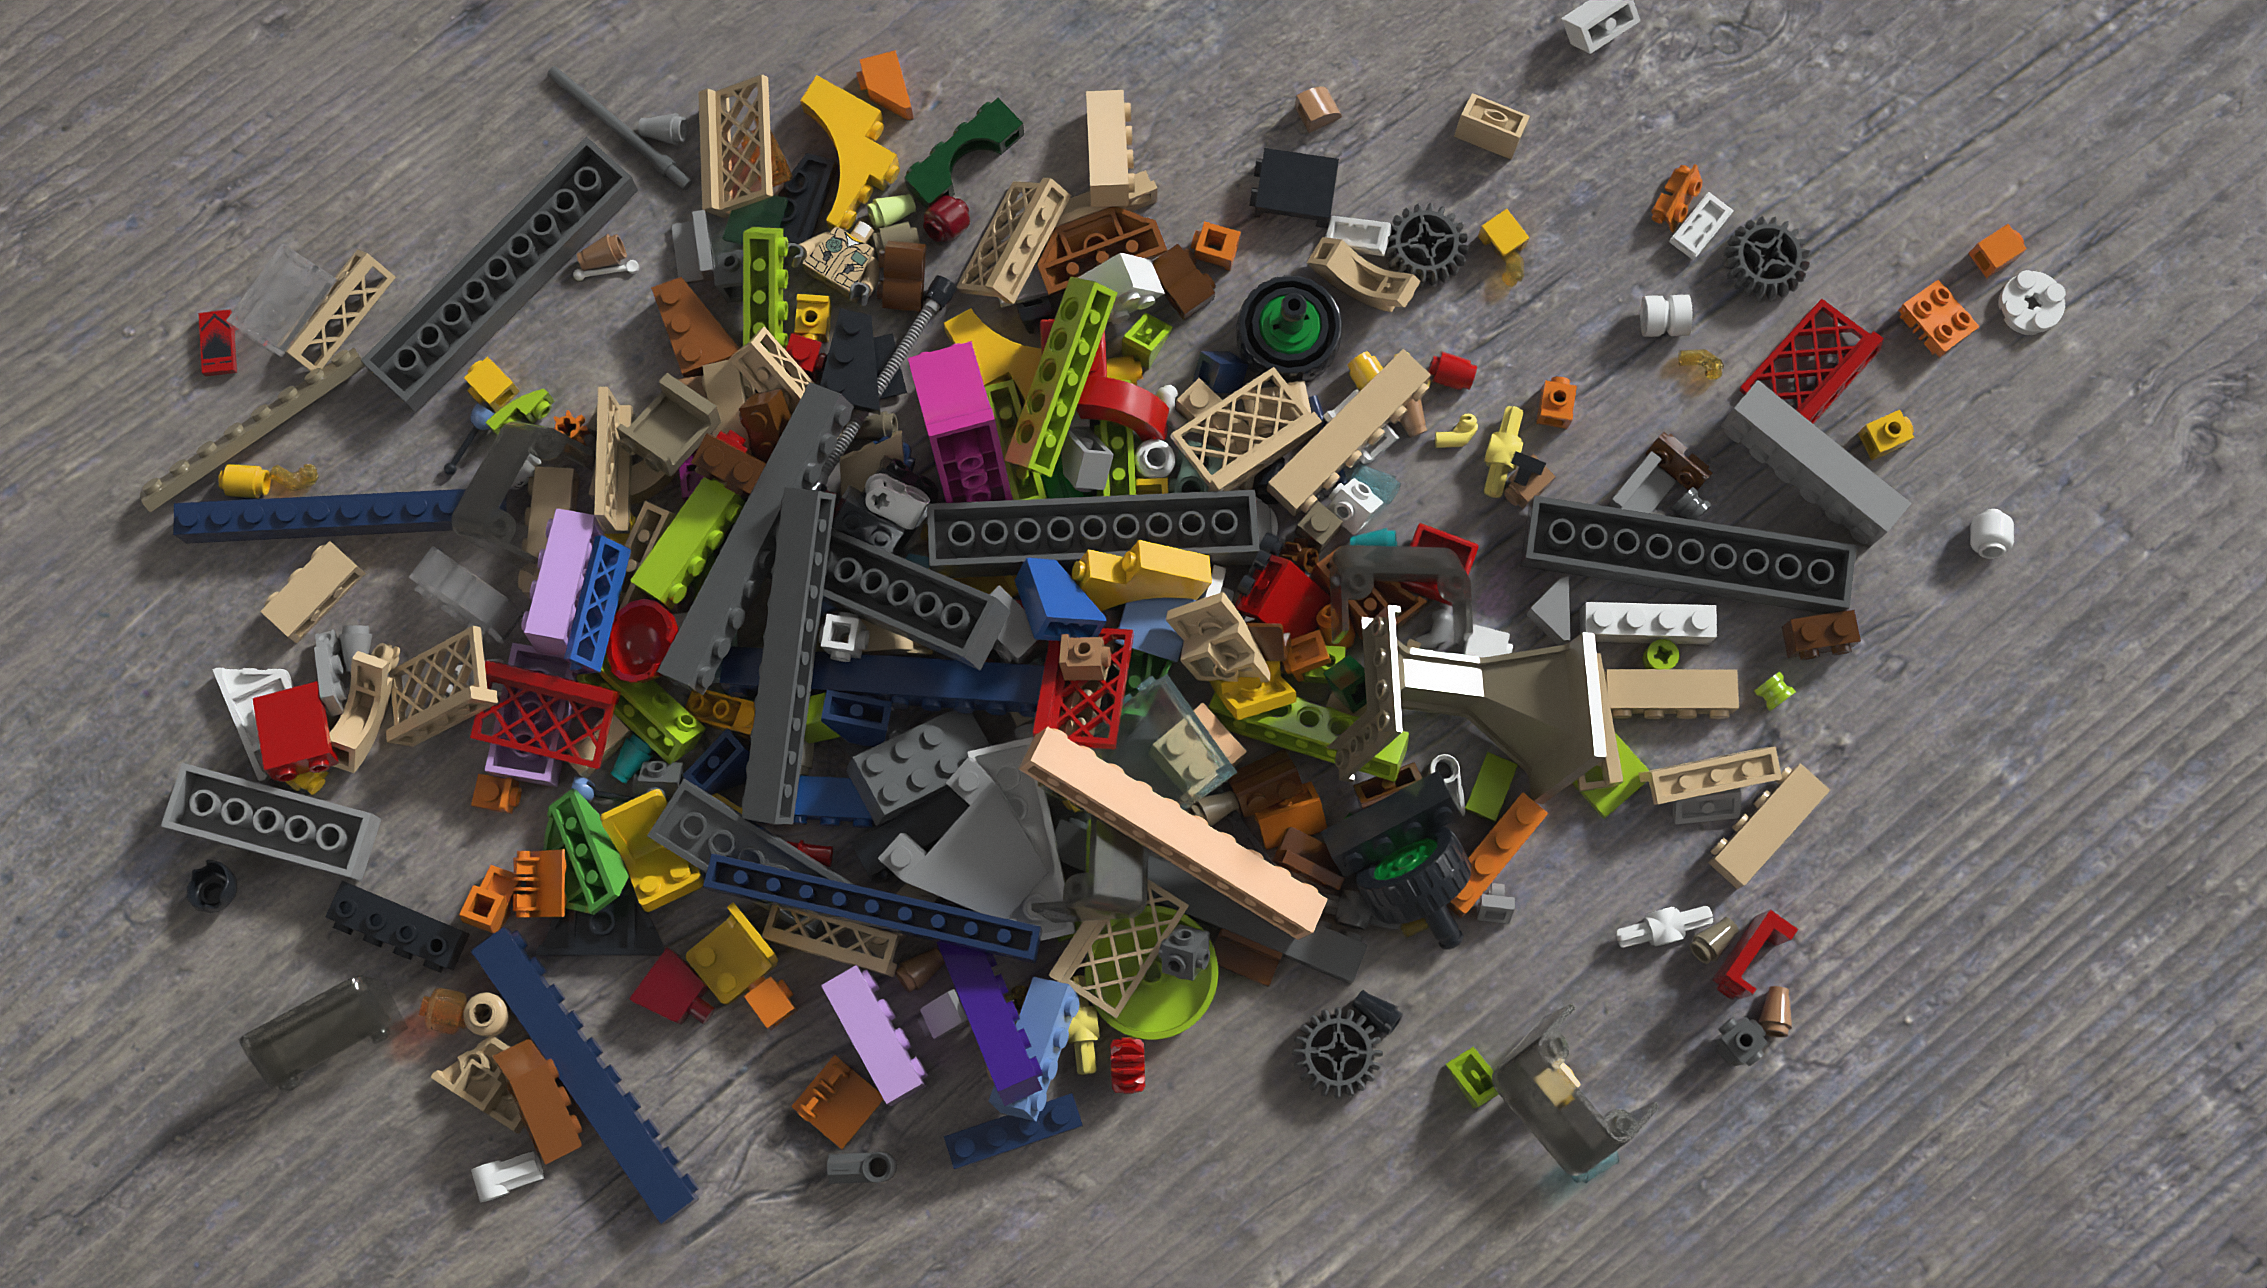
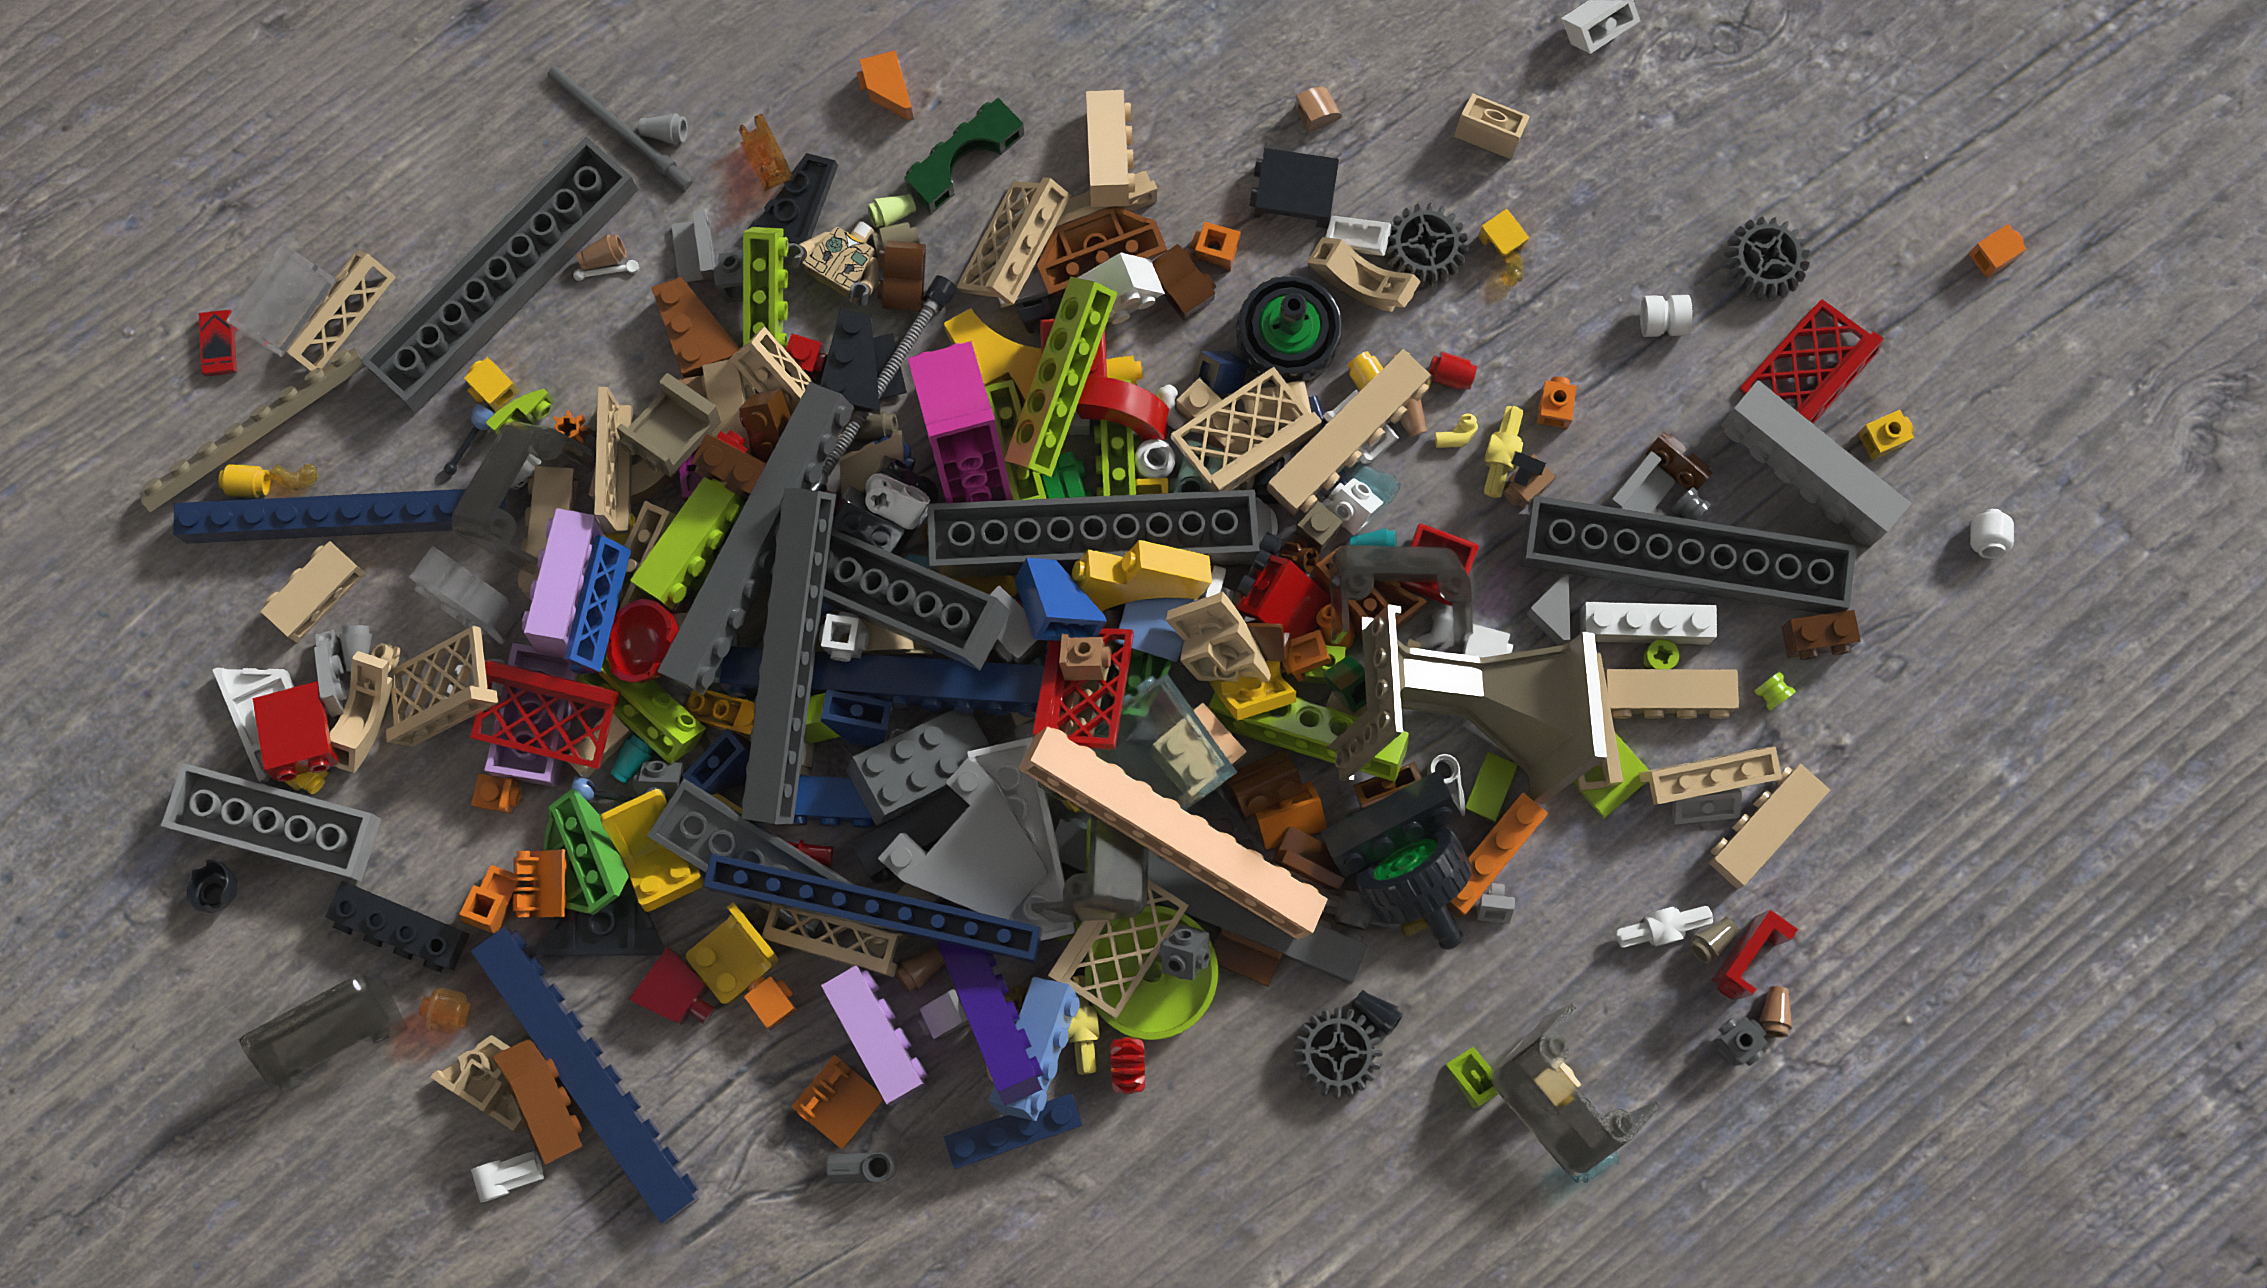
(476, 1014): tan head -> none
(718, 148): tan fence -> none
(764, 214): clear green piece -> none
(813, 306): yellow brick -> none
(851, 128): yellow arch -> none
(946, 219): dark red head -> none
(1085, 460): light grey slope -> none
(1145, 339): lime slope -> none
(1215, 807): dark tan cone -> none
(1685, 185): orange hinge -> none
(1701, 226): white plate -> none
(1703, 358): clear yellow arm -> none
(1939, 318): orange hinge -> none
(2043, 288): white plate -> none

